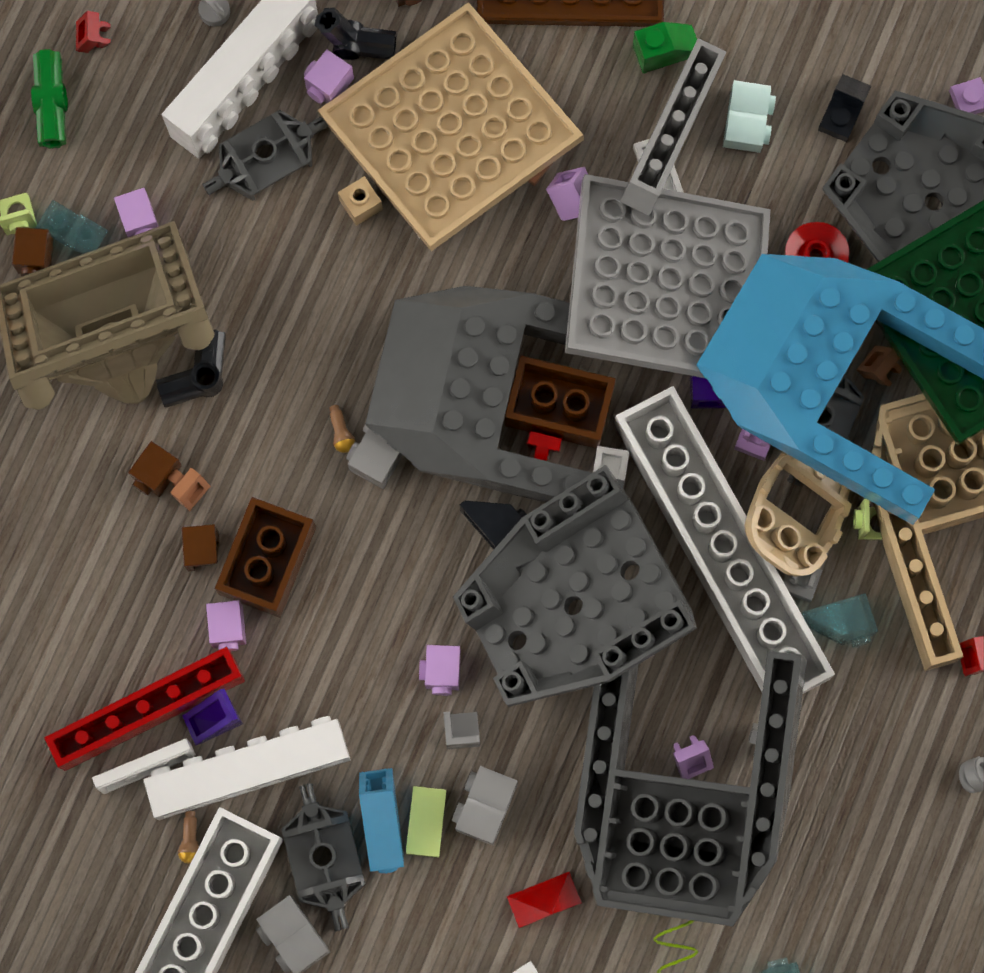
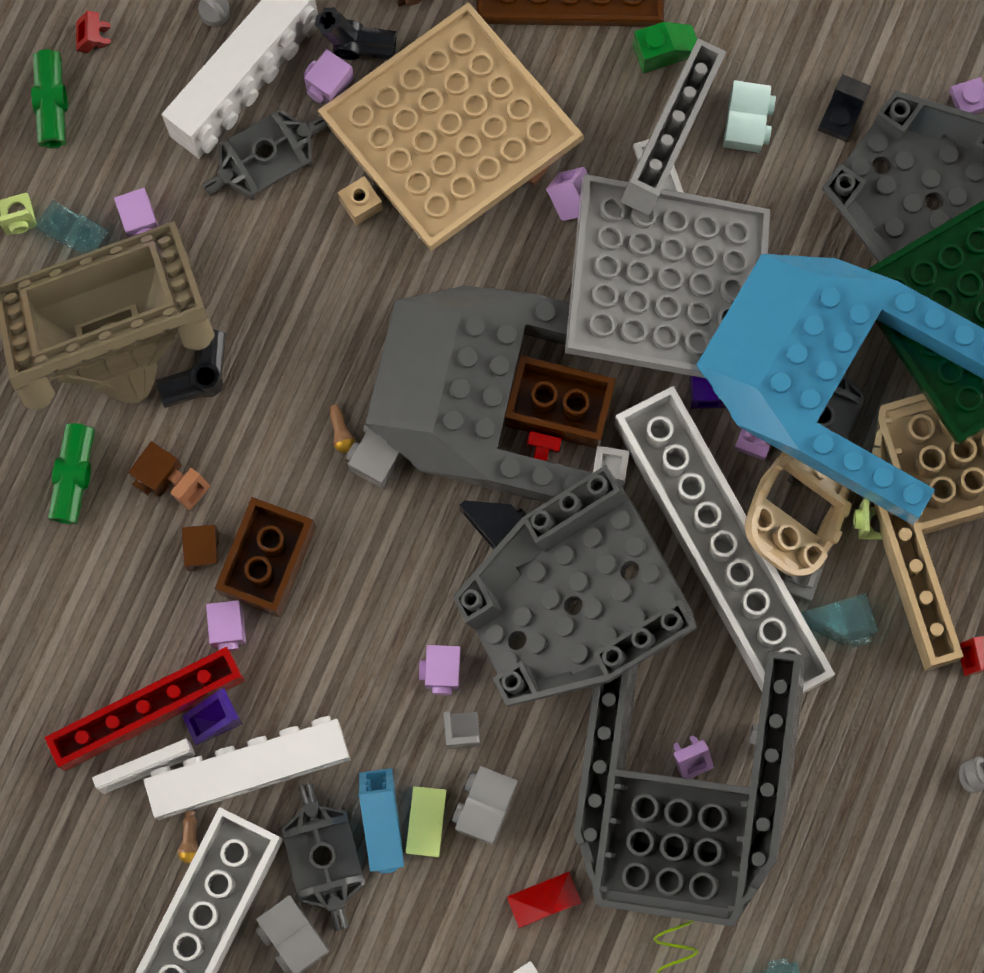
(32, 250): reddish brown brick -> none
(71, 473): none -> green piece
(818, 238): red dish -> none
(879, 363): nougat tile -> none

